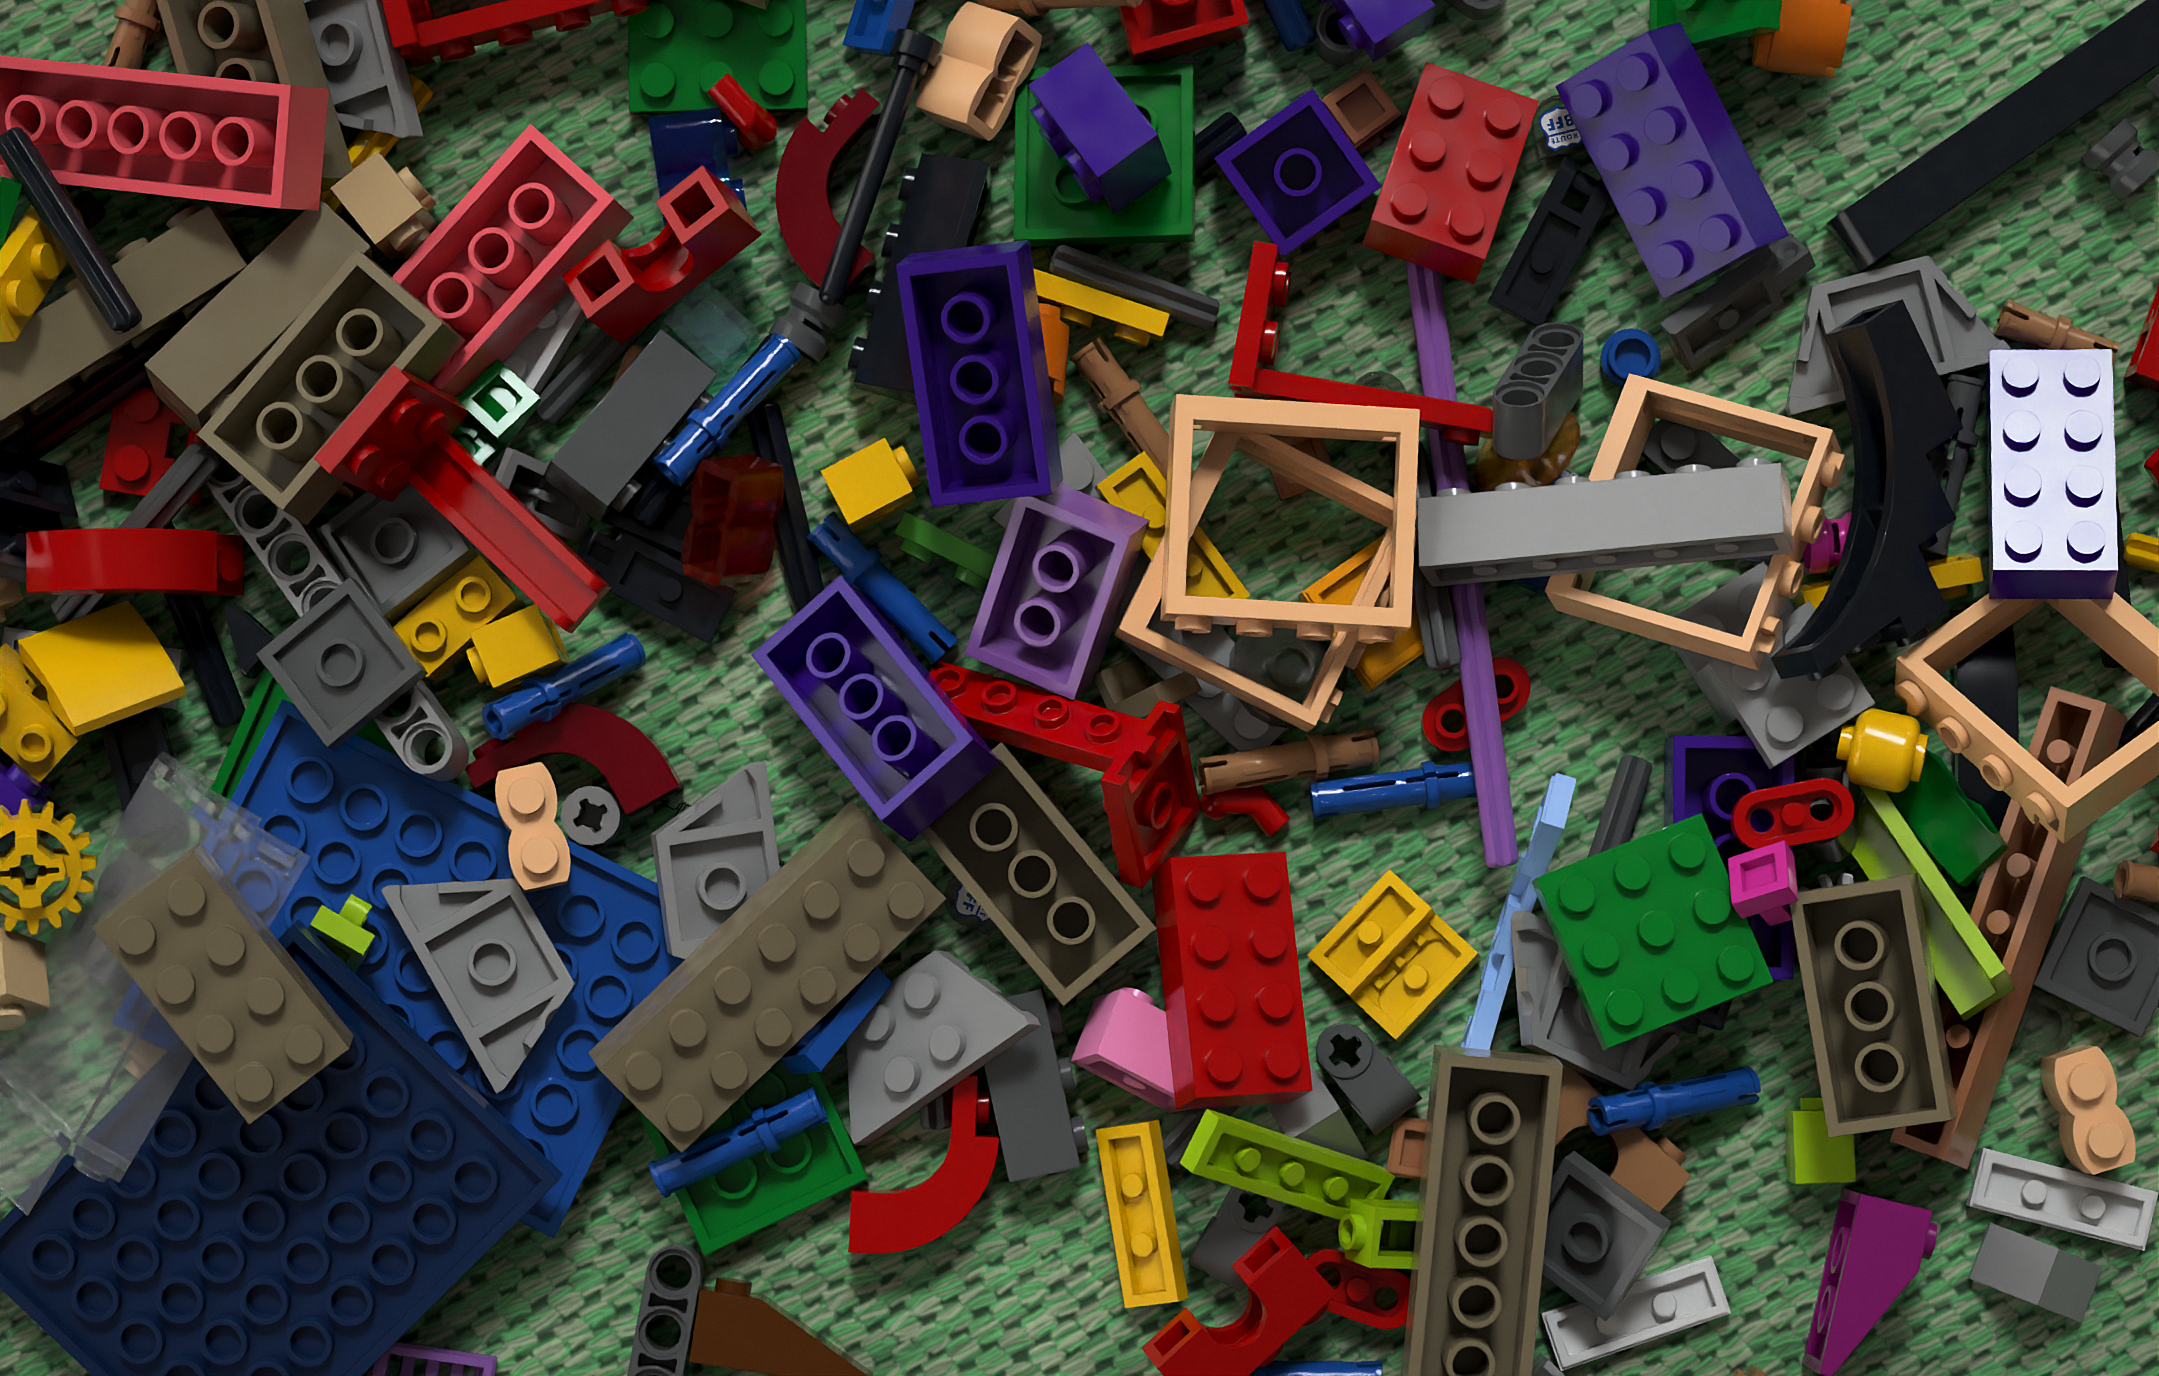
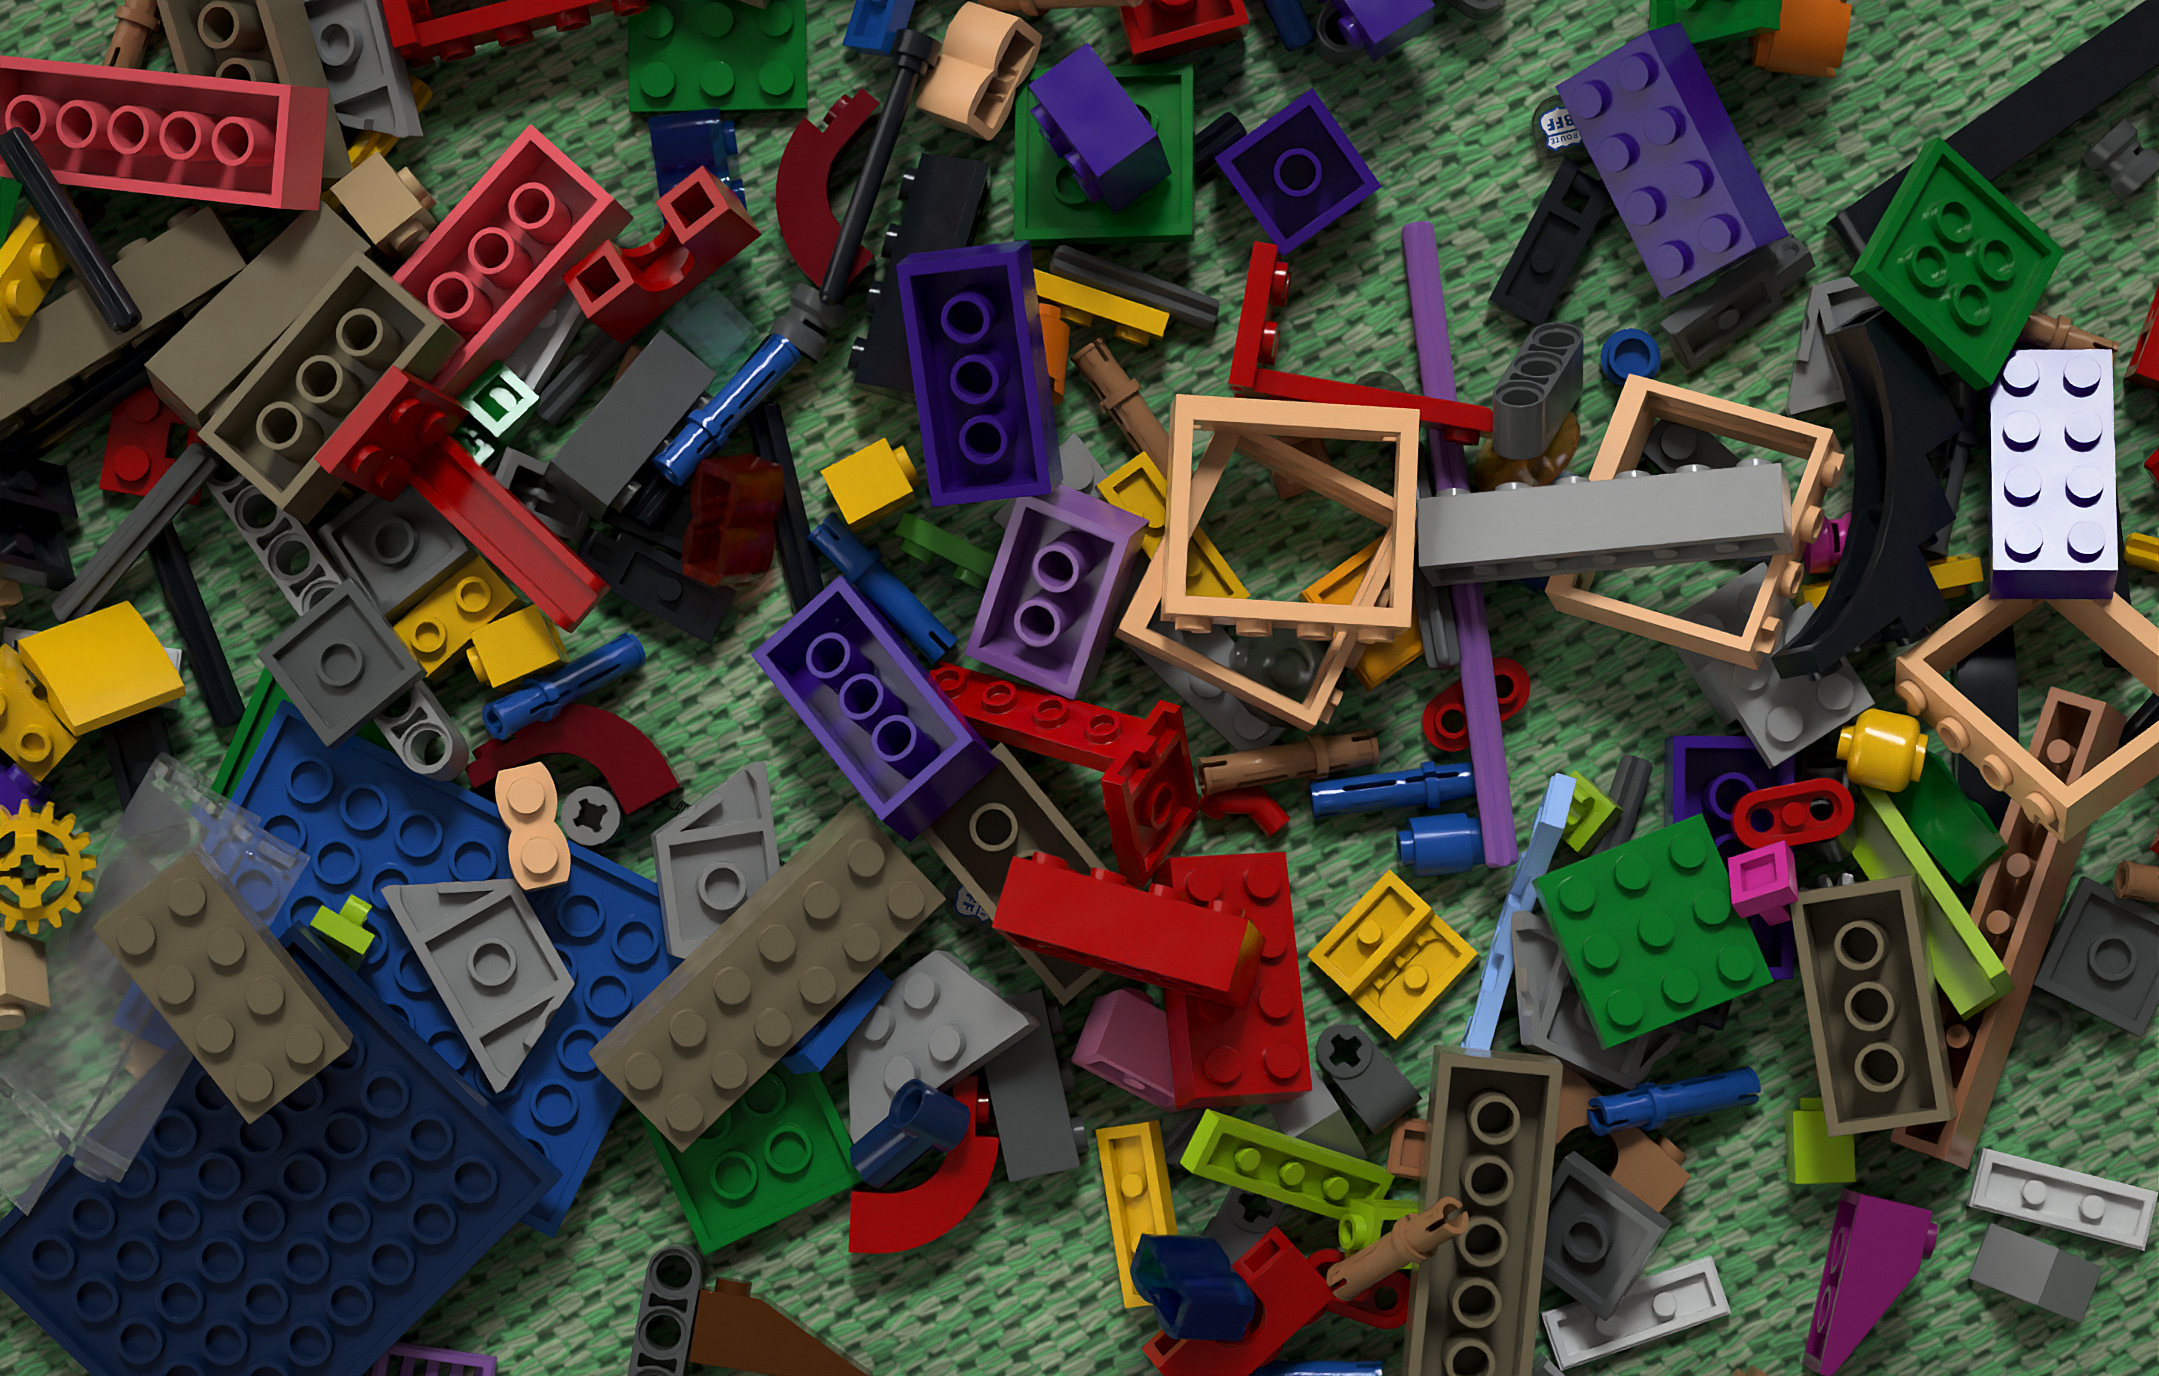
(134, 562): red arch -> none
(248, 638): black slope -> none
(754, 123): red arm -> none
(760, 1132): blue pin -> none
(916, 1123): none -> dark blue piece
(1130, 691): dark tan bracket -> none
(1130, 931): none -> red brick
(1192, 1287): none -> clear blue brick
(1361, 108): nougat tile -> none
(1411, 1240): none -> medium nougat pin
(1440, 844): none -> blue brick
(1450, 173): red brick -> none
(1589, 815): none -> lime tile
(1957, 264): none -> green plate
(2091, 1125): light nougat brick -> none

